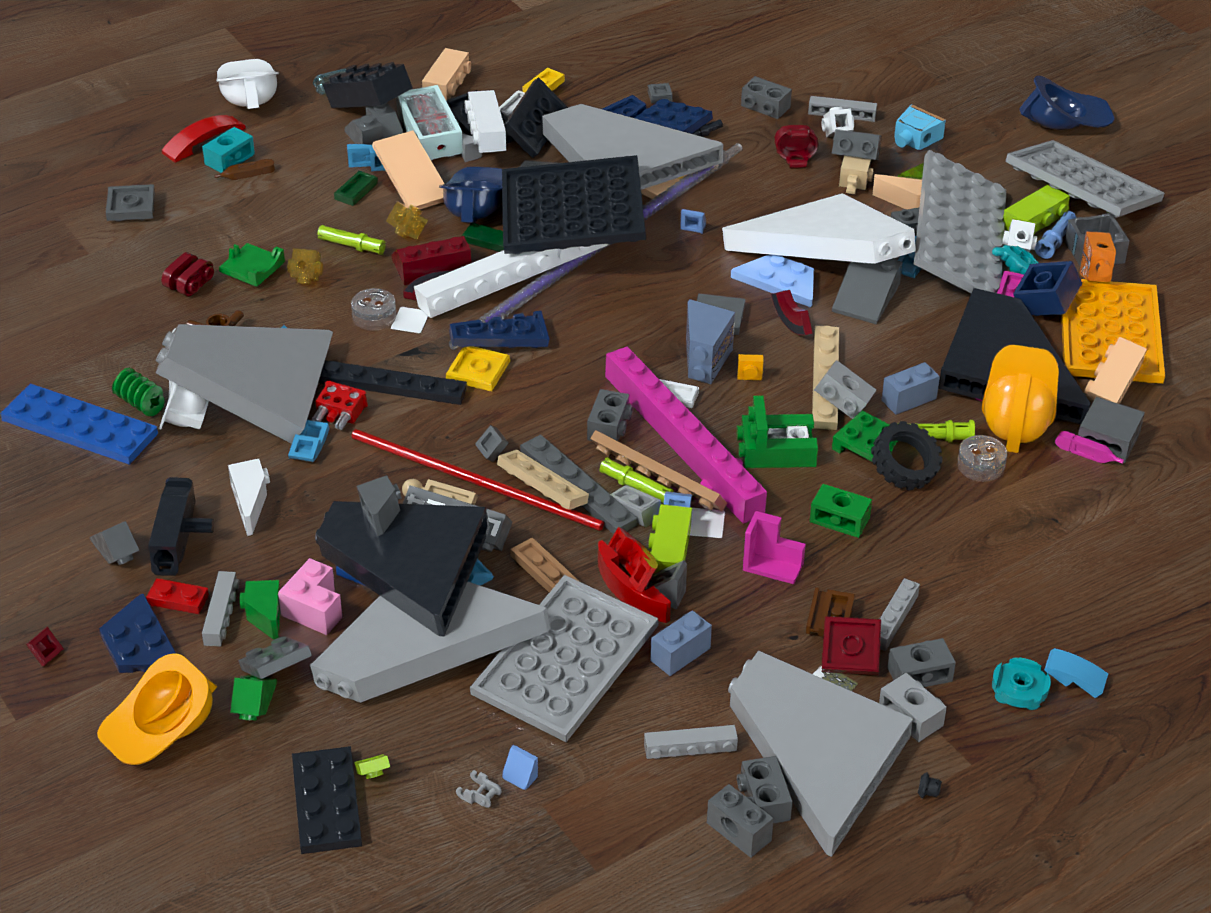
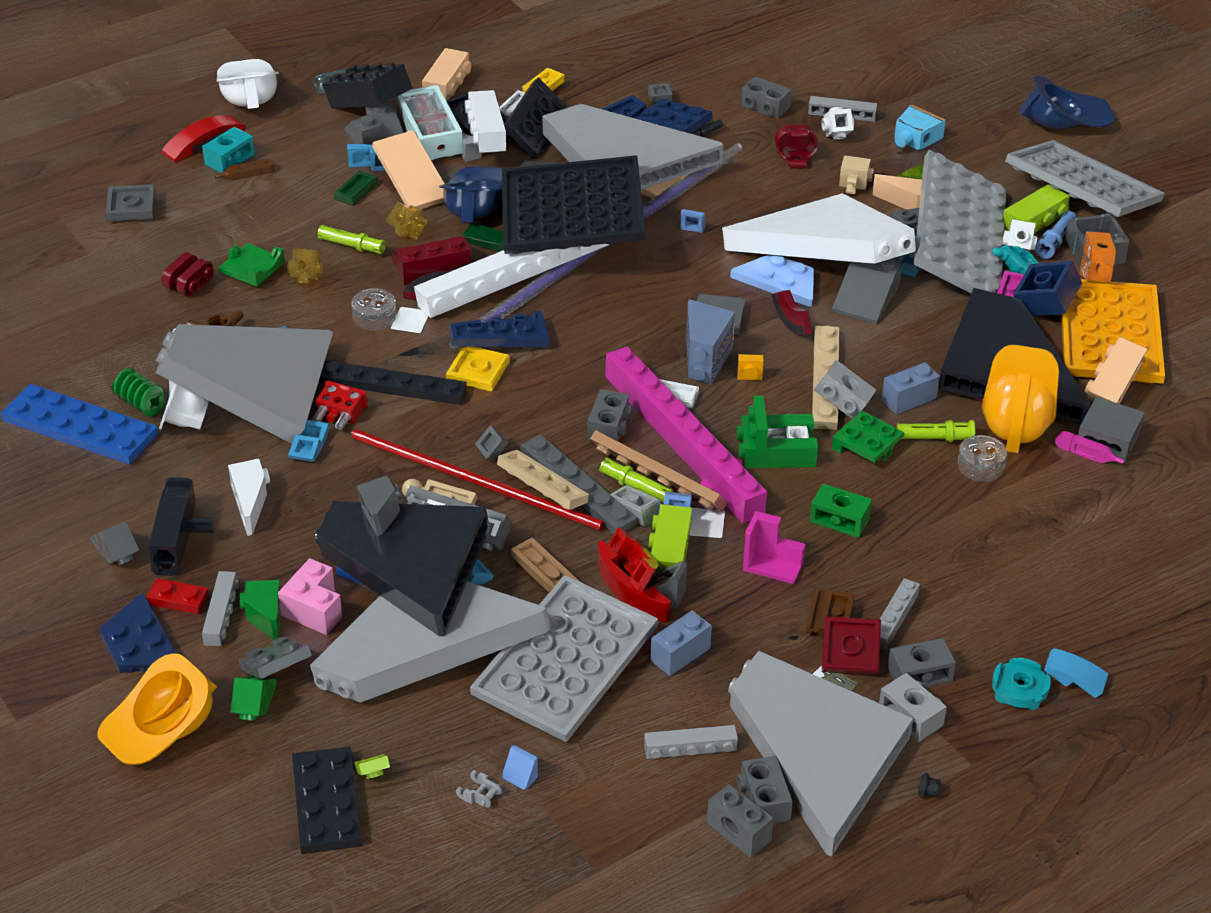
(44, 646): dark red slope -> none
(857, 144): dark grey piece -> none
(897, 473): black tyre -> none

